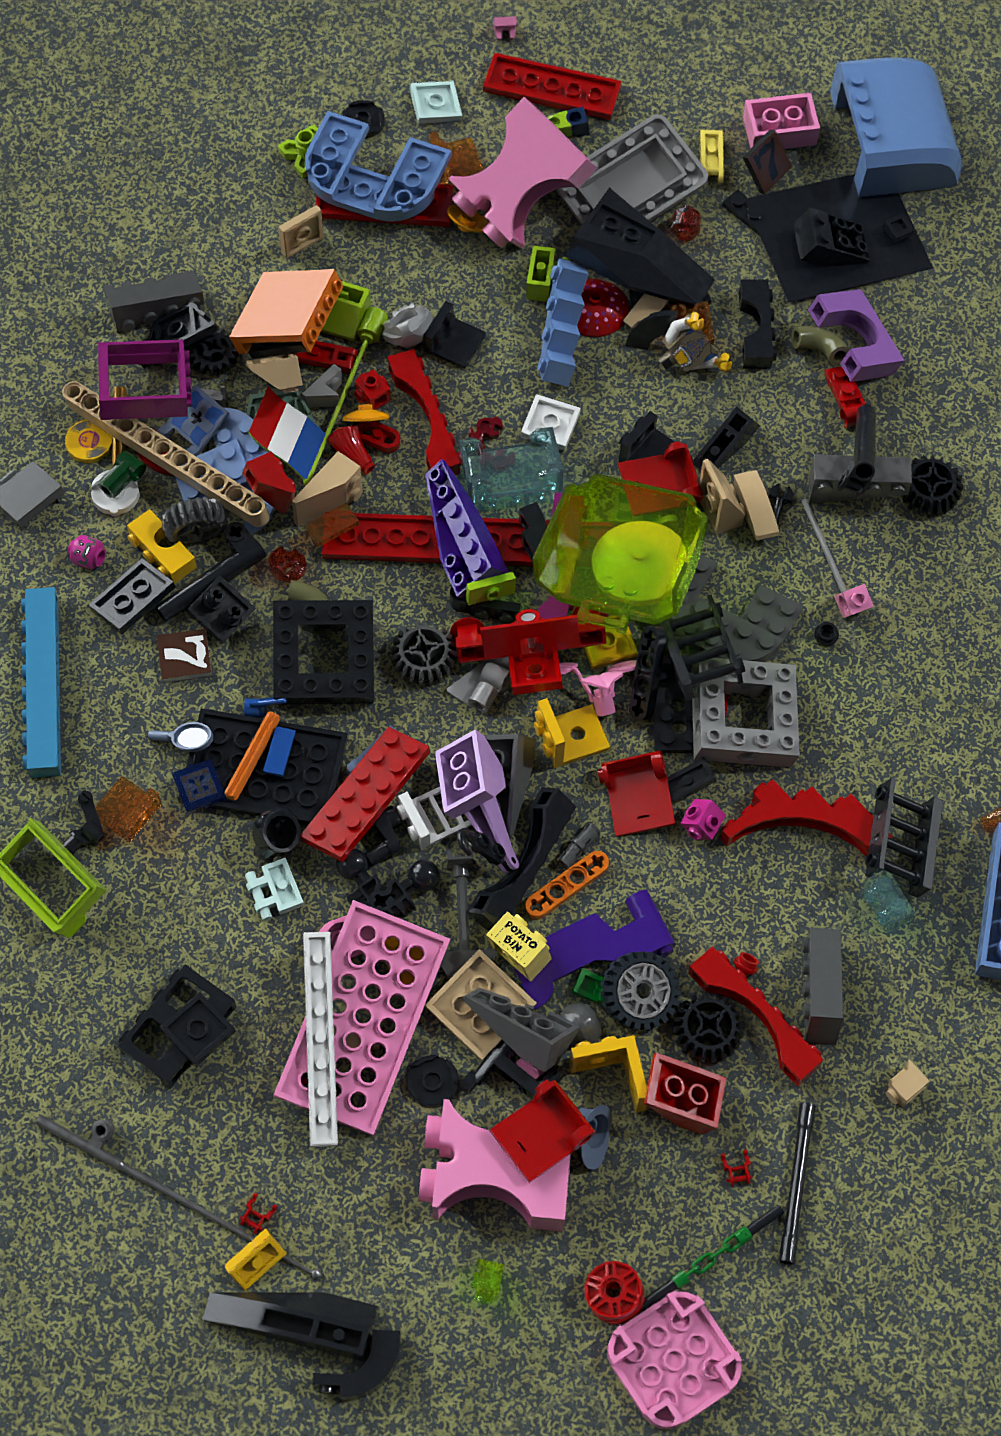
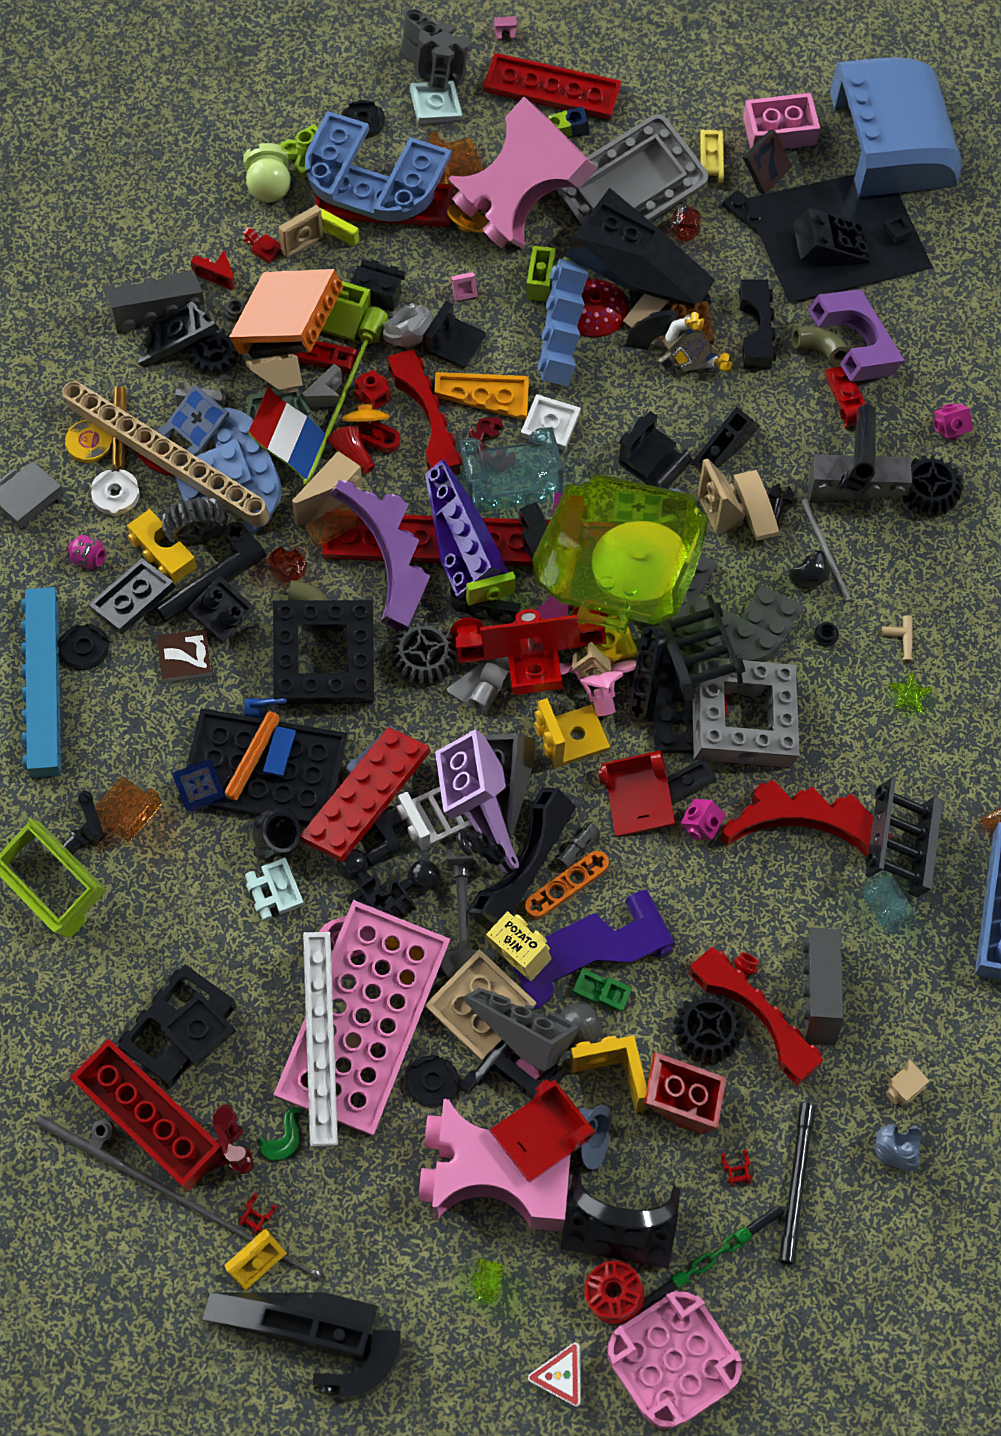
(87, 653): none -> black tile
(125, 469): dark green piece -> none
(144, 353): magenta window -> none
(148, 1115): none -> red brick
(186, 737): sand blue piece -> none
(215, 272): none -> red slope
(228, 1131): none -> dark red piece
(232, 304): none -> dark grey plate
(264, 247): none -> red plate
(267, 172): none -> yellowish green tile
(270, 481): red slope -> none
(285, 1147): none -> green piece
(340, 228): none -> neon yellow tile
(382, 281): none -> black brick
(397, 548): none -> medium lavender arch
(429, 47): none -> dark grey connector
(464, 286): none -> bright pink tile
(488, 392): none -> light orange wing
(561, 1375): none -> piece
(592, 664): none -> tan window
(617, 1230): none -> black piece
(621, 995): wheel -> none
(669, 471): red door -> none
(812, 572): none -> black hair
(853, 600): bright pink brick -> none
(898, 1149): none -> sand blue hair
(906, 633): none -> tan piece
(910, 693): none -> clear neon green animal
(953, 420): none -> dark pink brick

